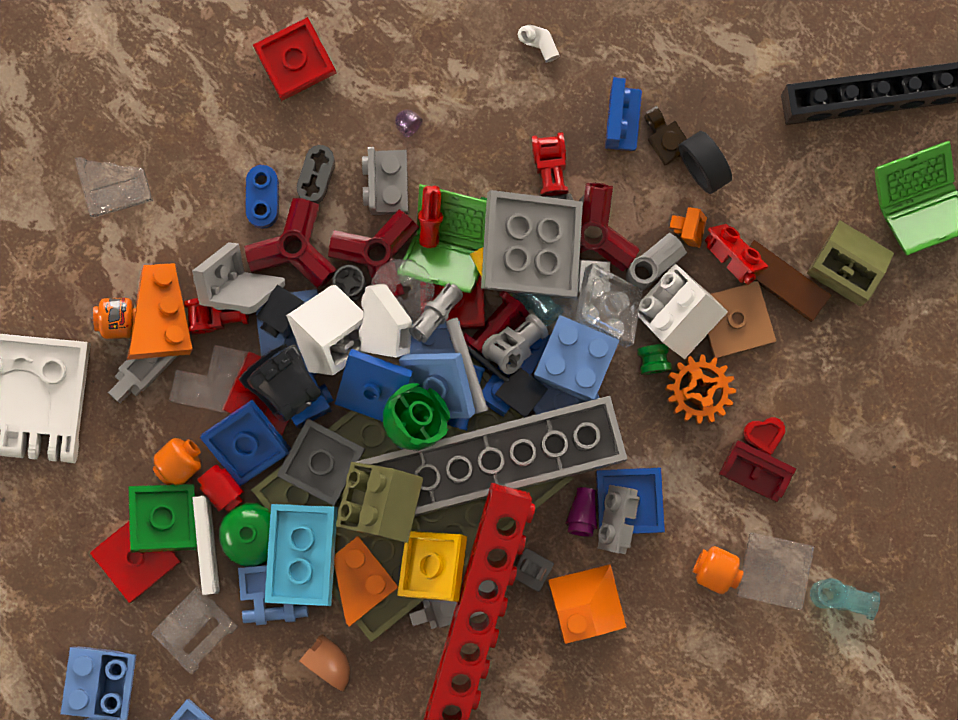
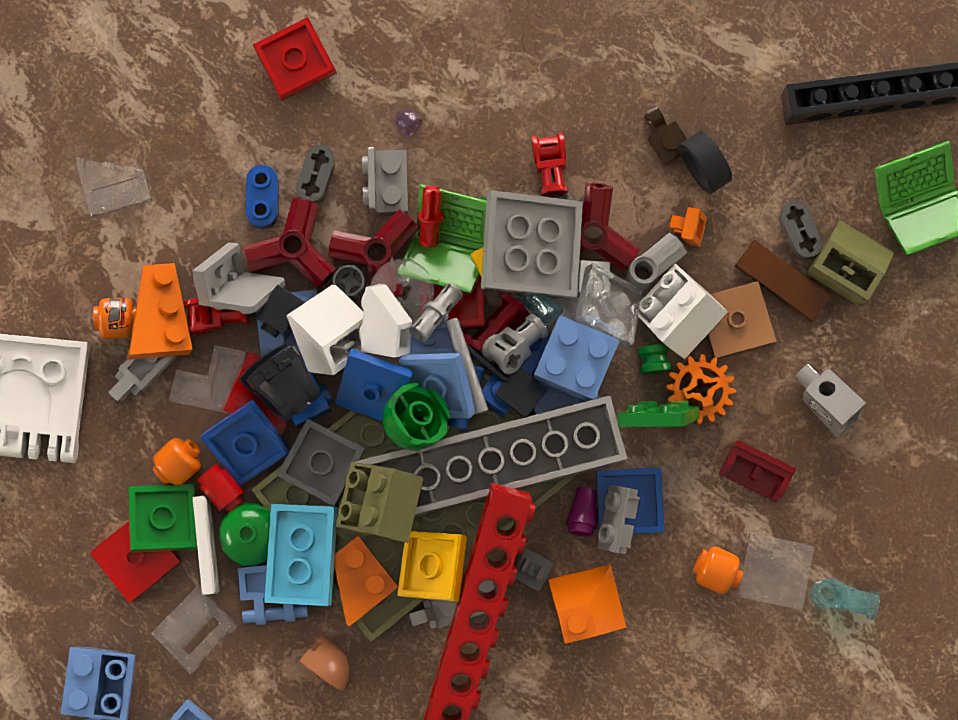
(541, 39): white arm -> none
(623, 116): blue bracket -> none
(666, 415): none -> green plate
(726, 243): red hinge -> none
(764, 435): red tile -> none
(807, 226): none -> dark grey beam
(840, 408): none -> light grey torso

